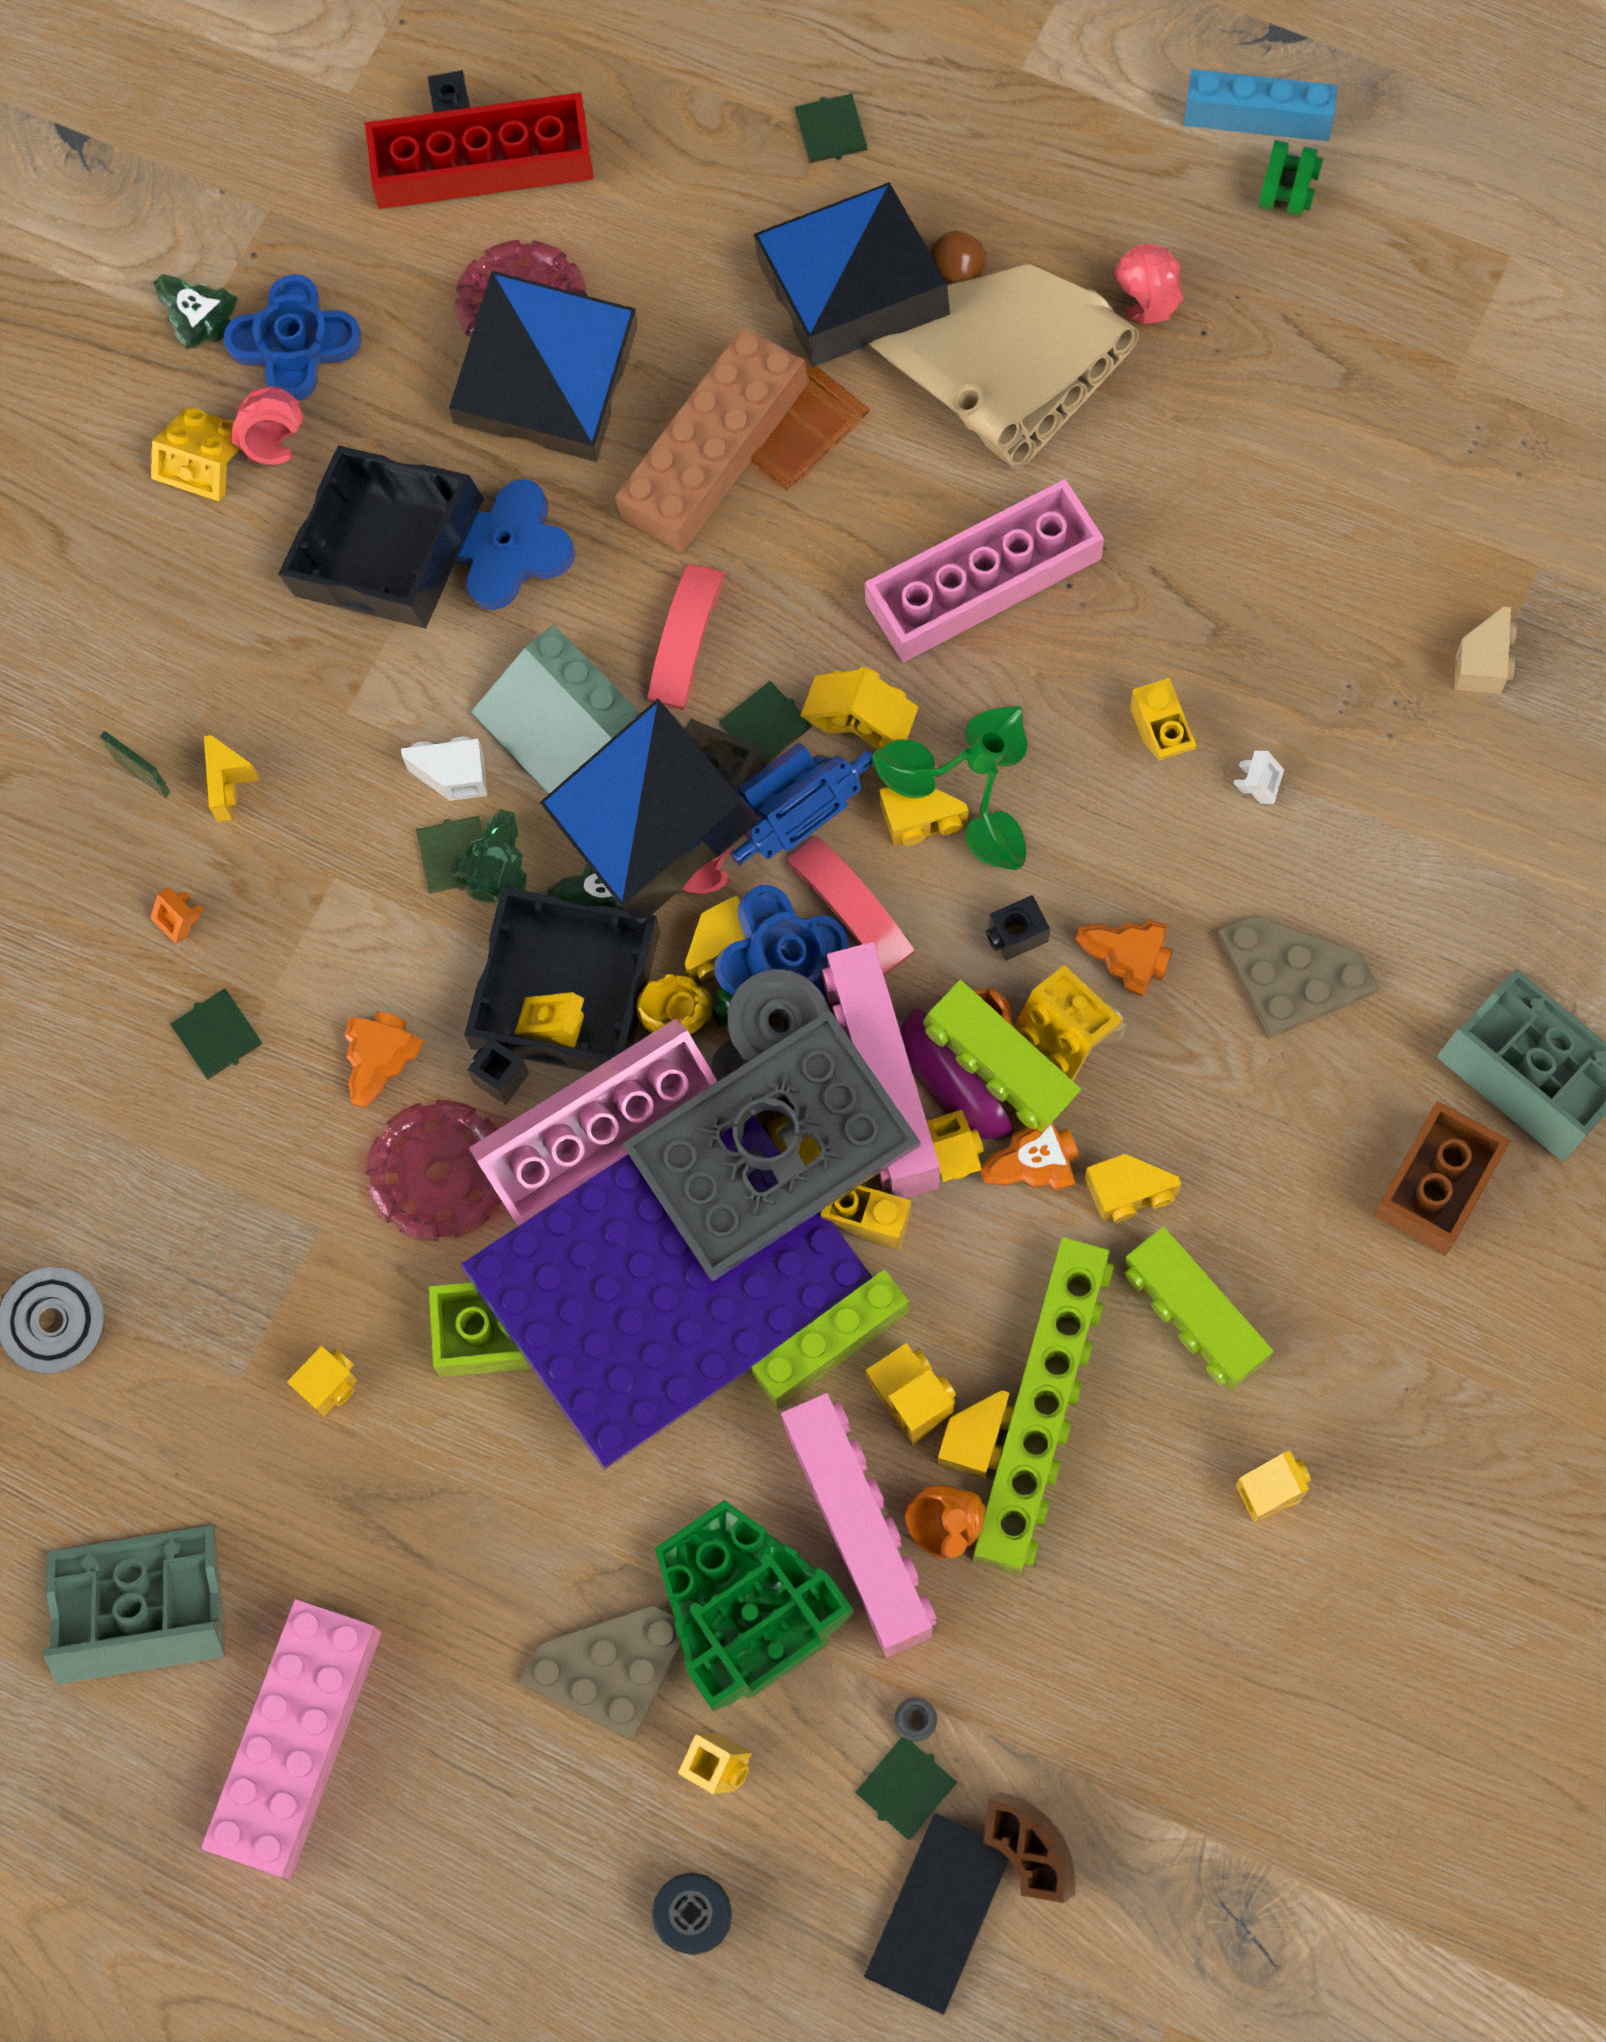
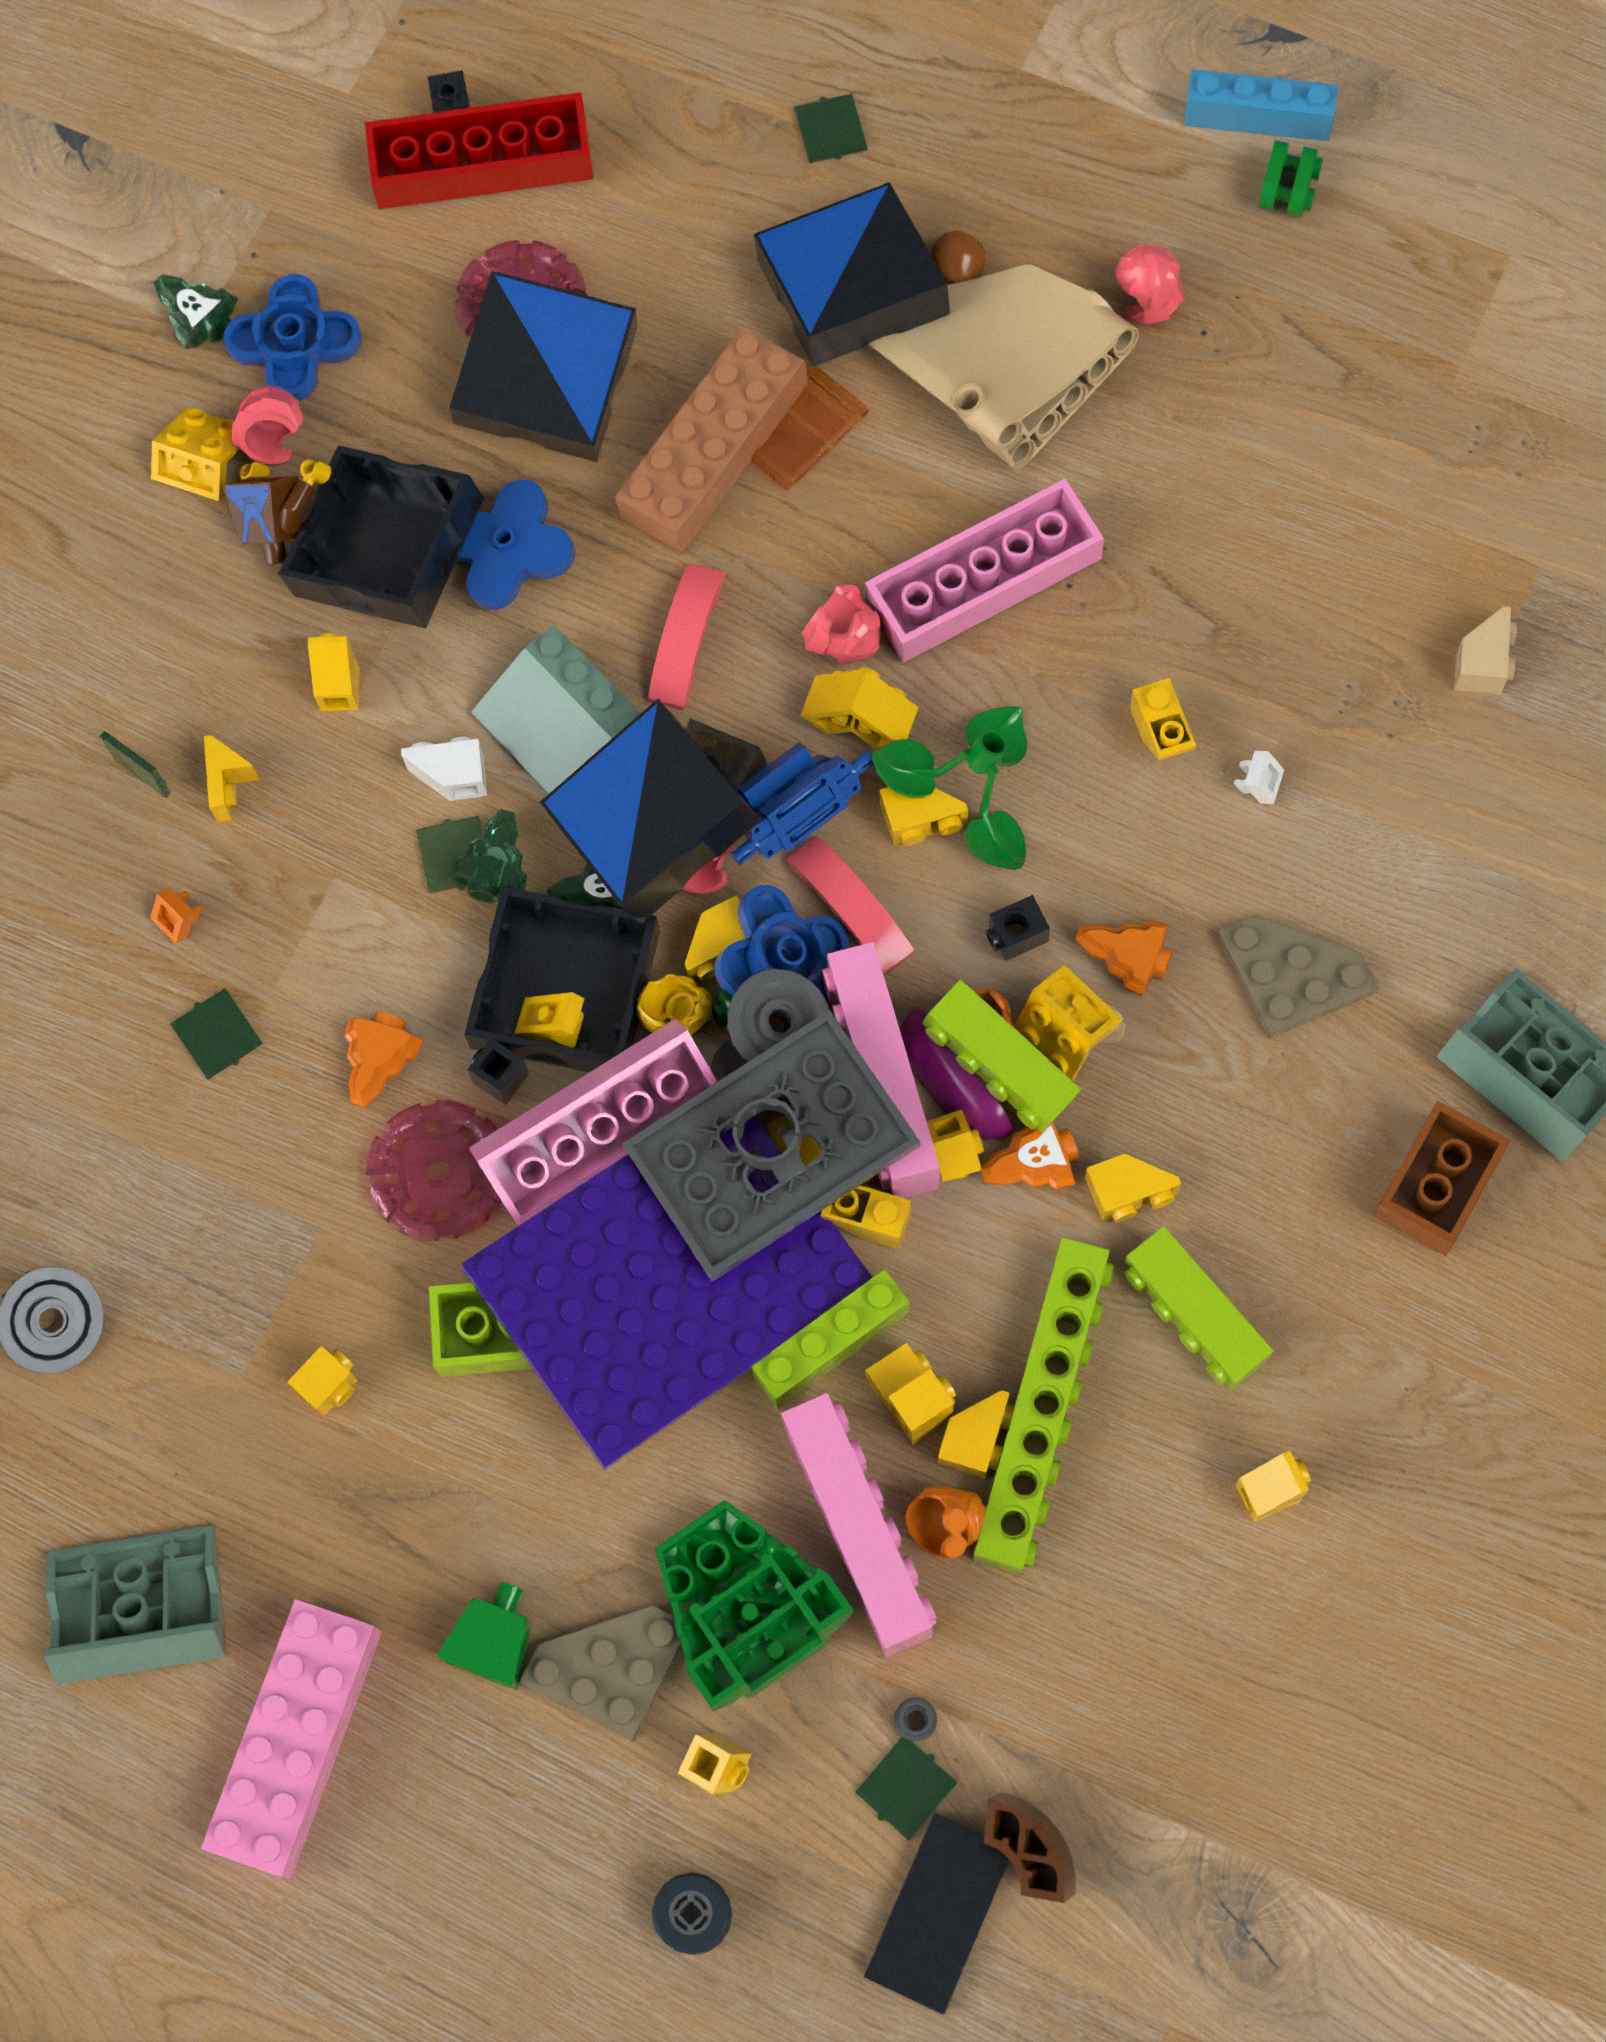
(272, 507): none -> reddish brown torso
(334, 673): none -> yellow slope
(490, 1638): none -> green torso
(766, 721): clear green piece -> none
(844, 627): none -> coral helmet

